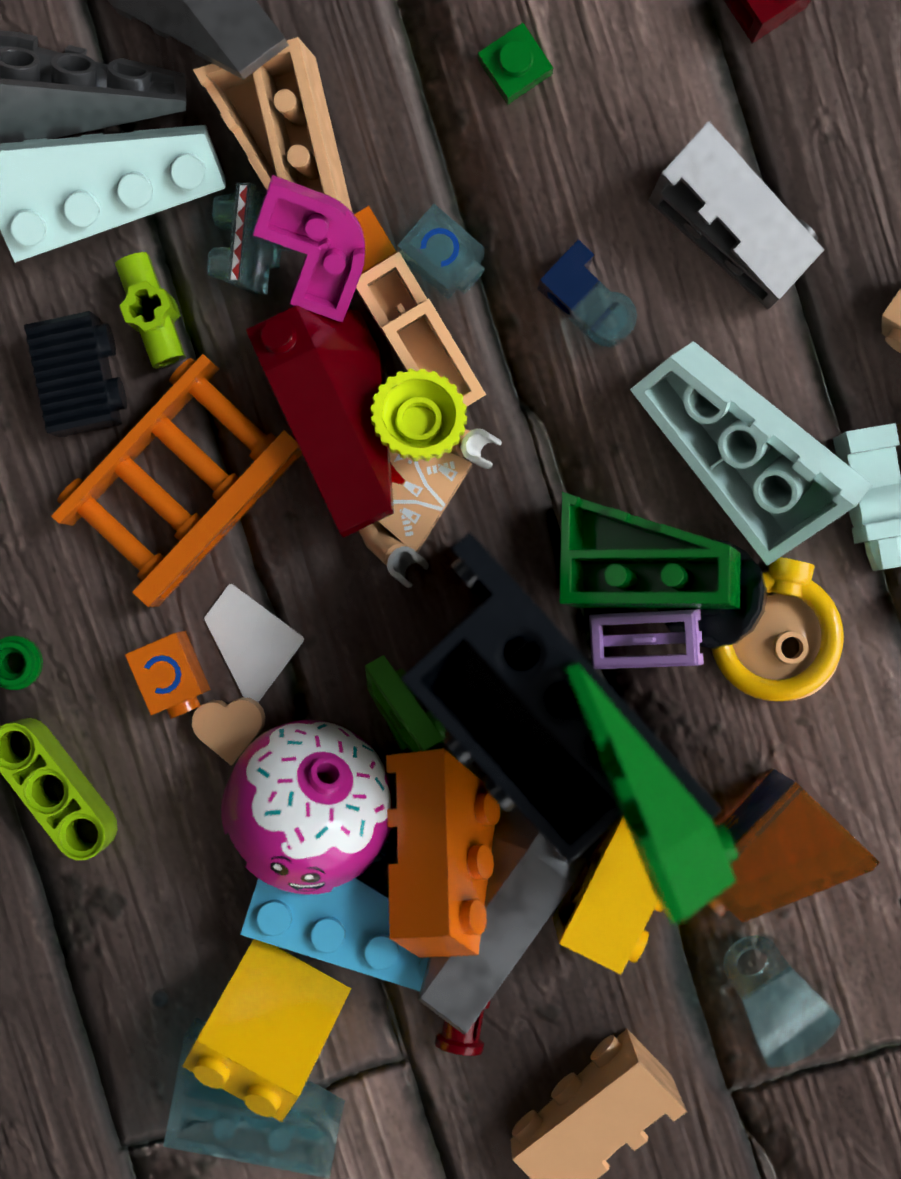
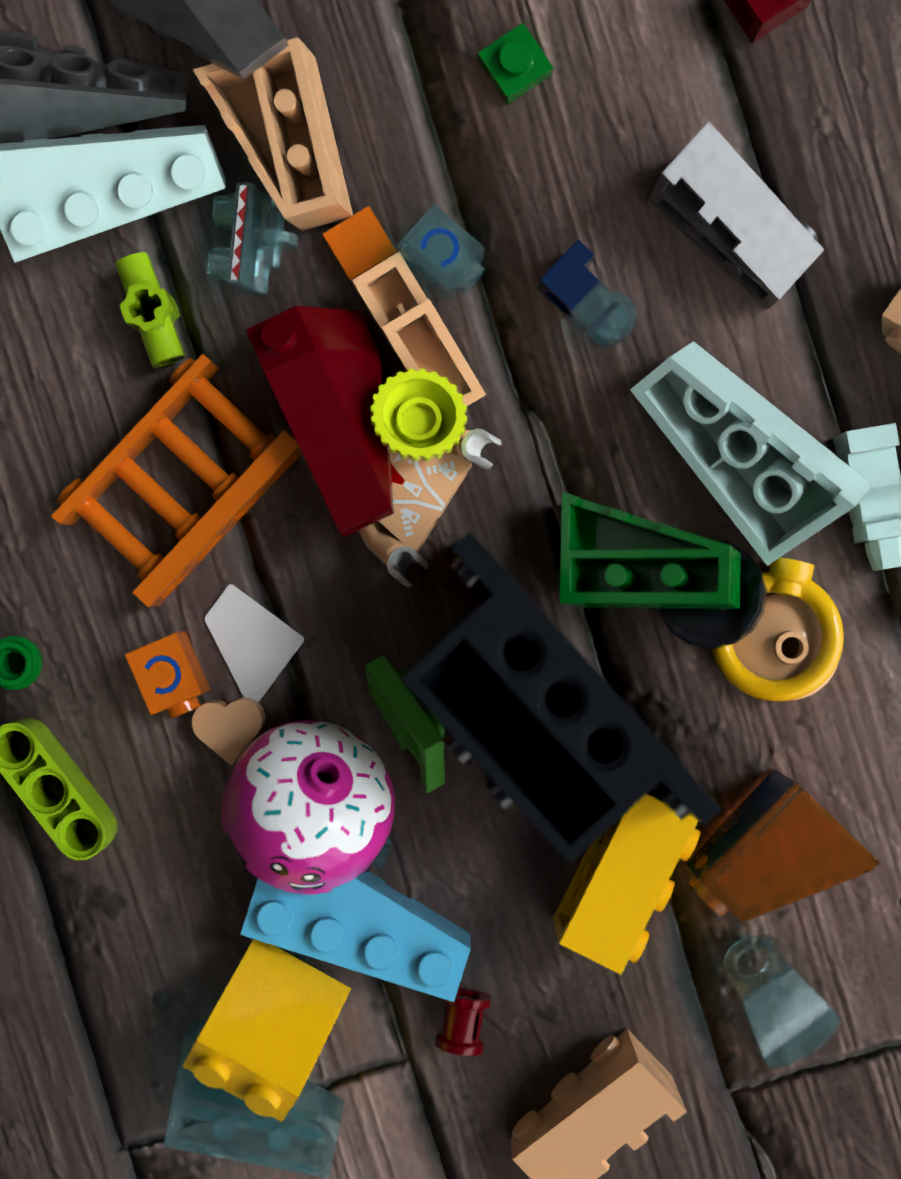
(75, 374): black brick -> none
(328, 237): dark pink plate -> none
(443, 854): orange wedge -> none
(520, 898): flat silver wedge -> none
(672, 833): green wedge -> none
(691, 637): lavender tile -> none

